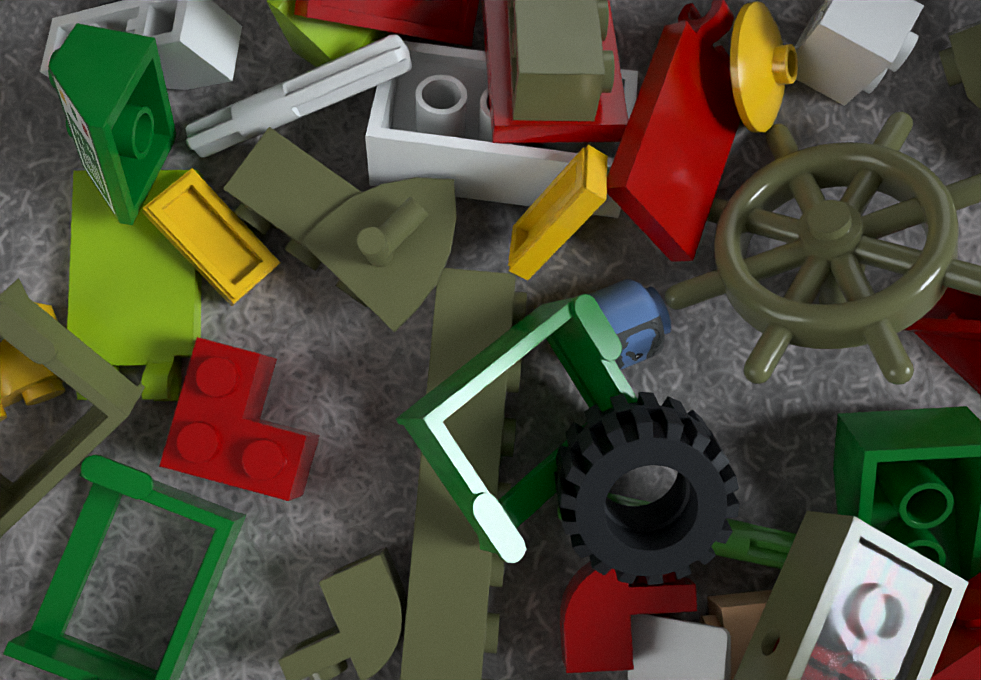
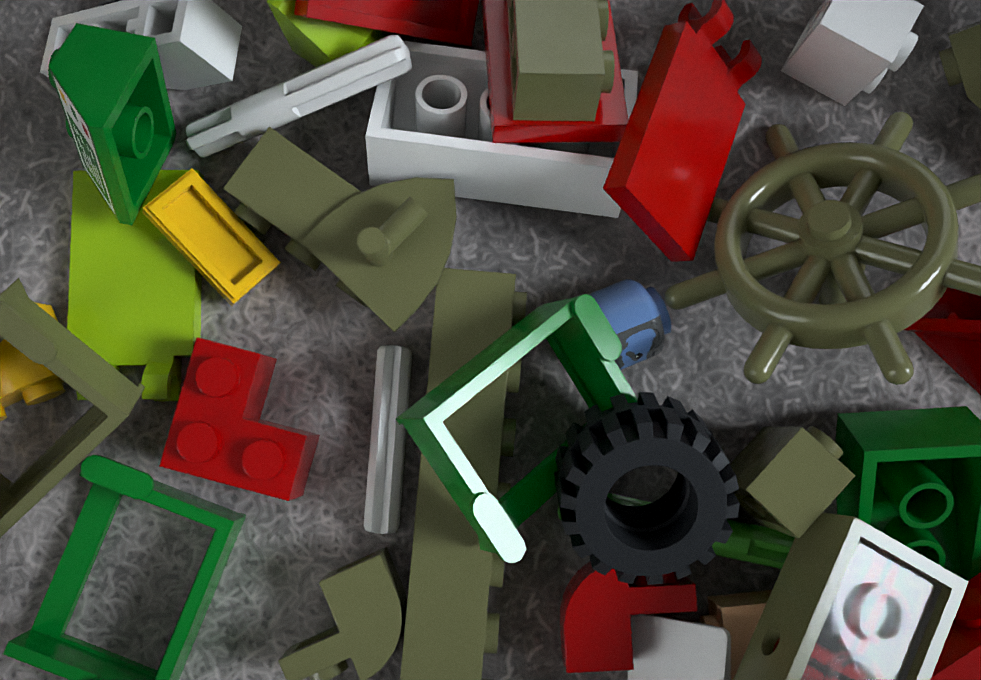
(387, 440): none -> white axle
(558, 212): yellow tile -> none
(759, 66): yellow dish -> none
(789, 477): none -> olive brick

